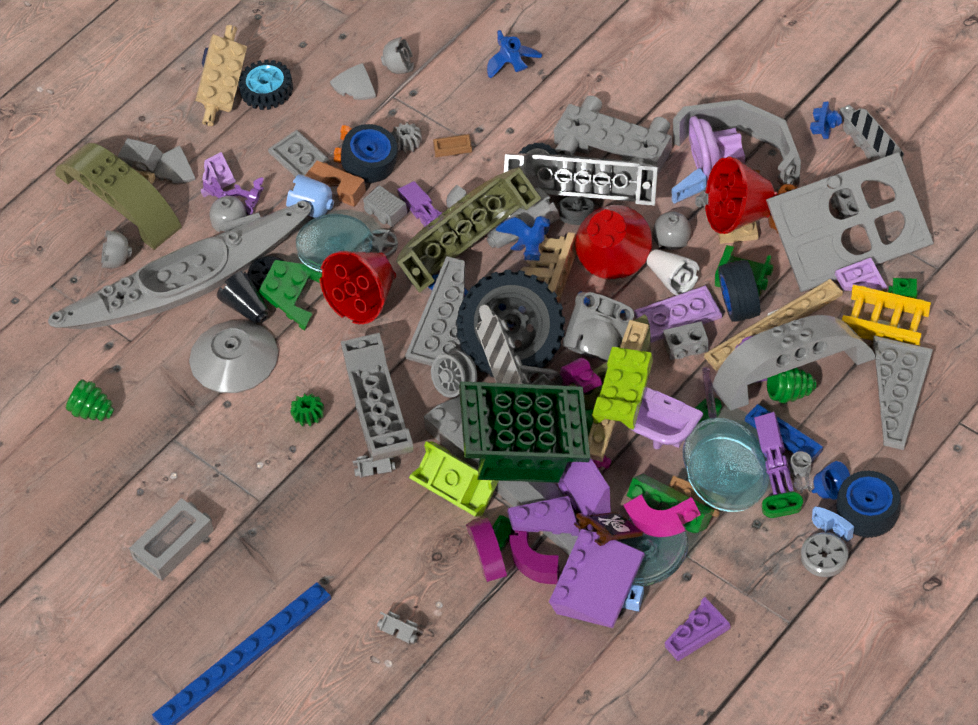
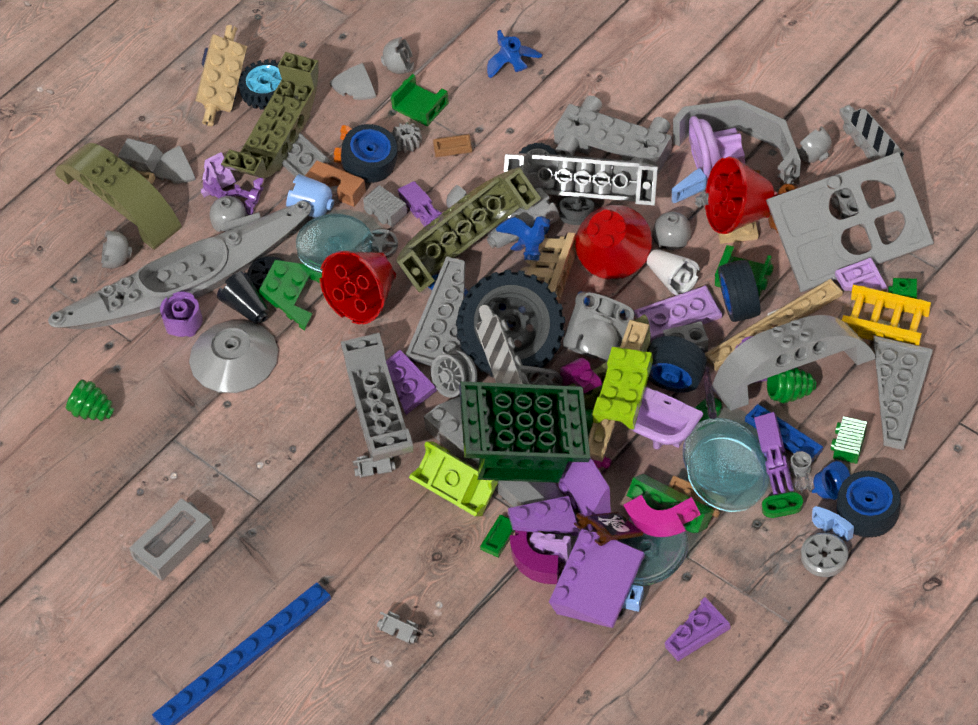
(181, 314): none -> medium lavender brick
(280, 120): none -> olive slope
(307, 409): green gear -> none
(409, 381): none -> medium lavender wing
(418, 102): none -> green panel
(487, 548): magenta arch -> none
(548, 545): none -> lavender wing
(676, 364): none -> black wheel
(815, 146): none -> light grey cylinder
(827, 120): blue hips -> none
(849, 439): none -> brick

